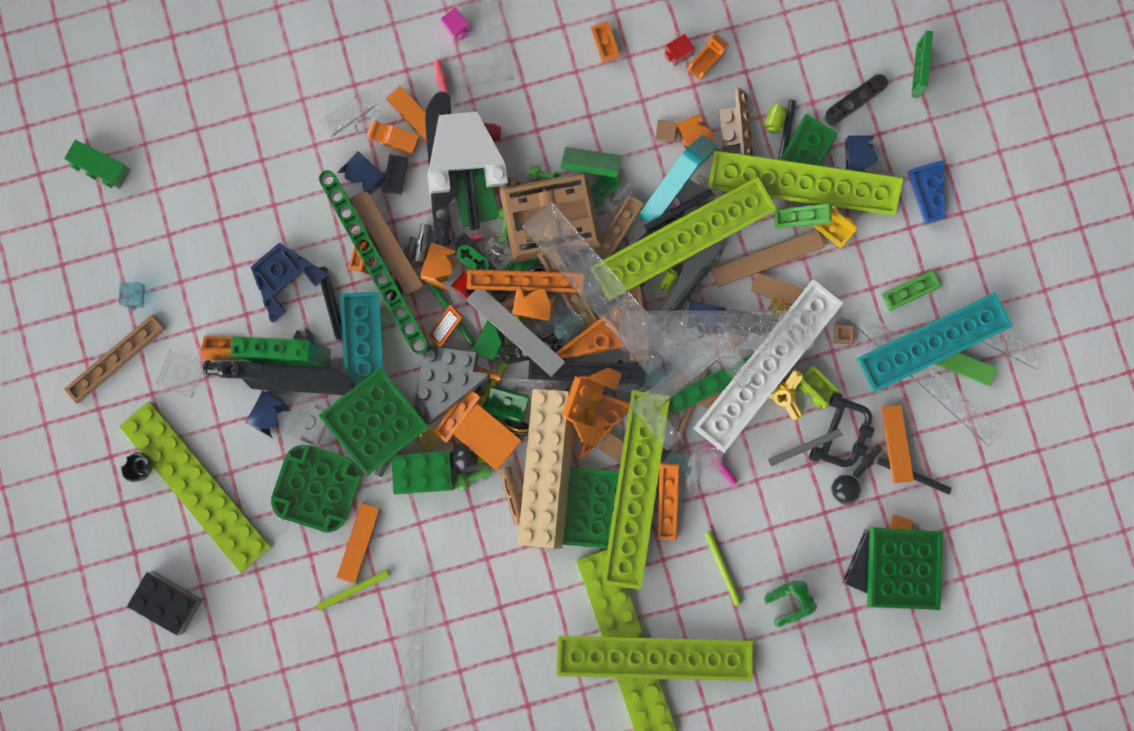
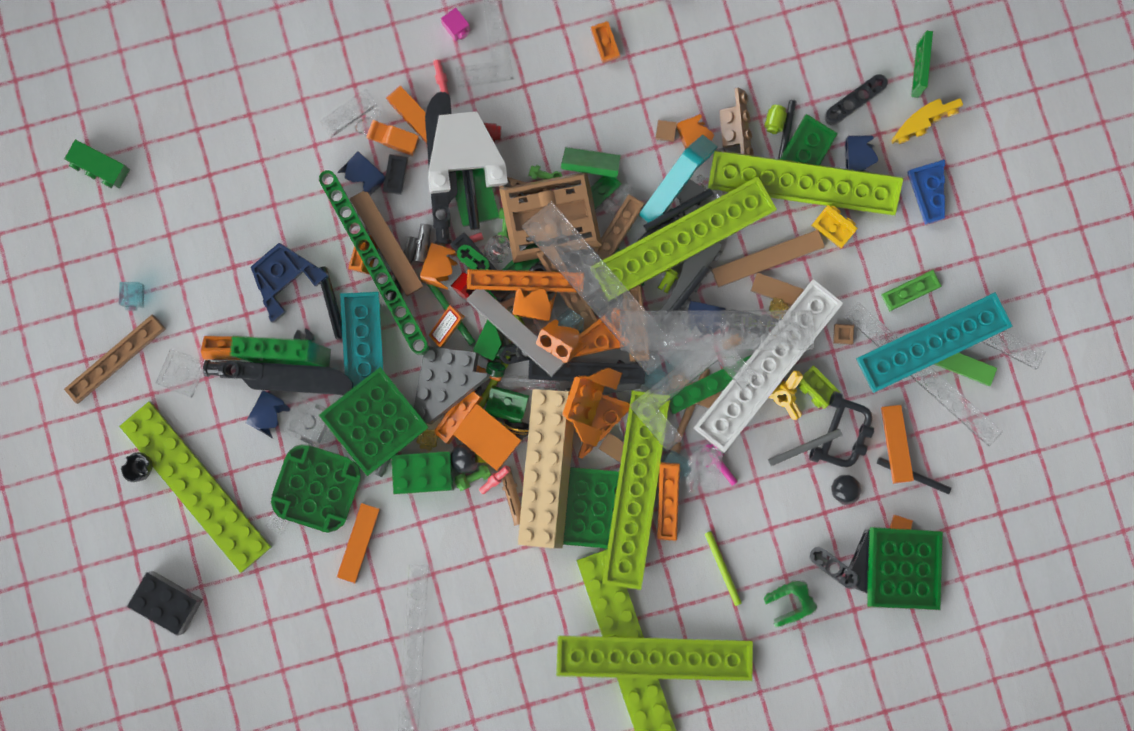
(353, 590): lime piece -> none
(494, 479): none -> coral bar
(495, 369): none -> dark green tile
(562, 341): none -> orange piece
(679, 50): red brick -> none
(708, 57): orange animal -> none
(803, 216): bright green tile -> none
(843, 581): none -> black beam
(867, 461): black bar -> none
(924, 117): none -> yellow slope

